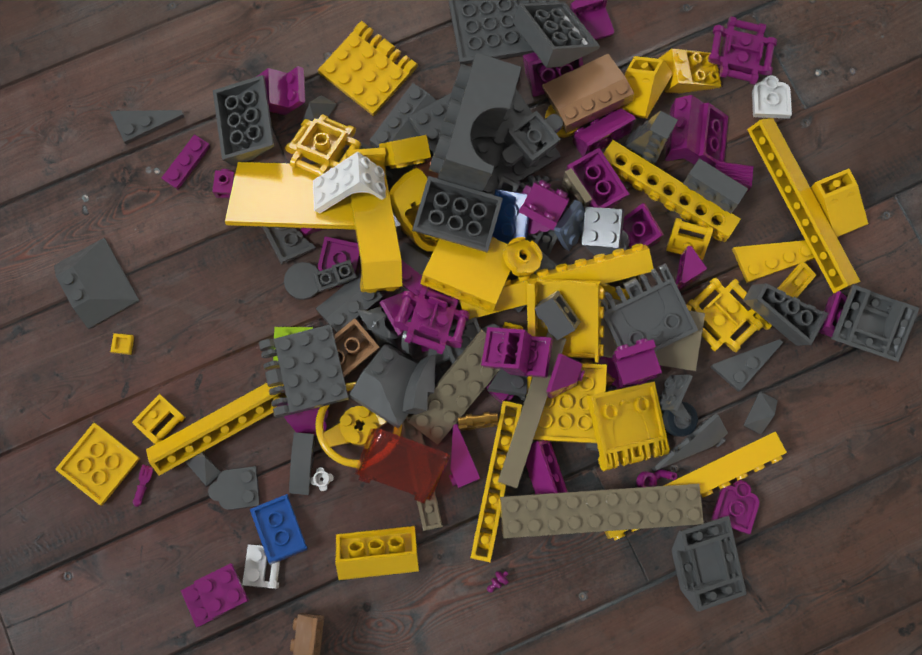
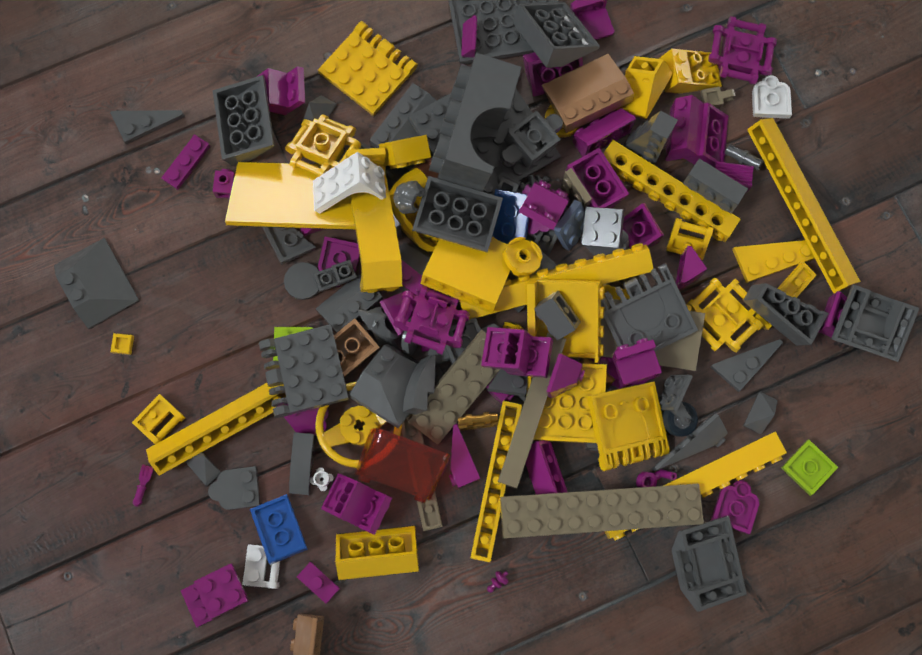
(97, 464): yellow plate -> none
(318, 582): none -> magenta tile
(356, 503): none -> magenta bracket
(406, 195): none -> dark grey hair
(469, 37): none -> magenta slope
(716, 97): none -> dark tan plate
(744, 157): none -> dark grey pin
(809, 467): none -> lime plate
(841, 202): yellow slope -> none

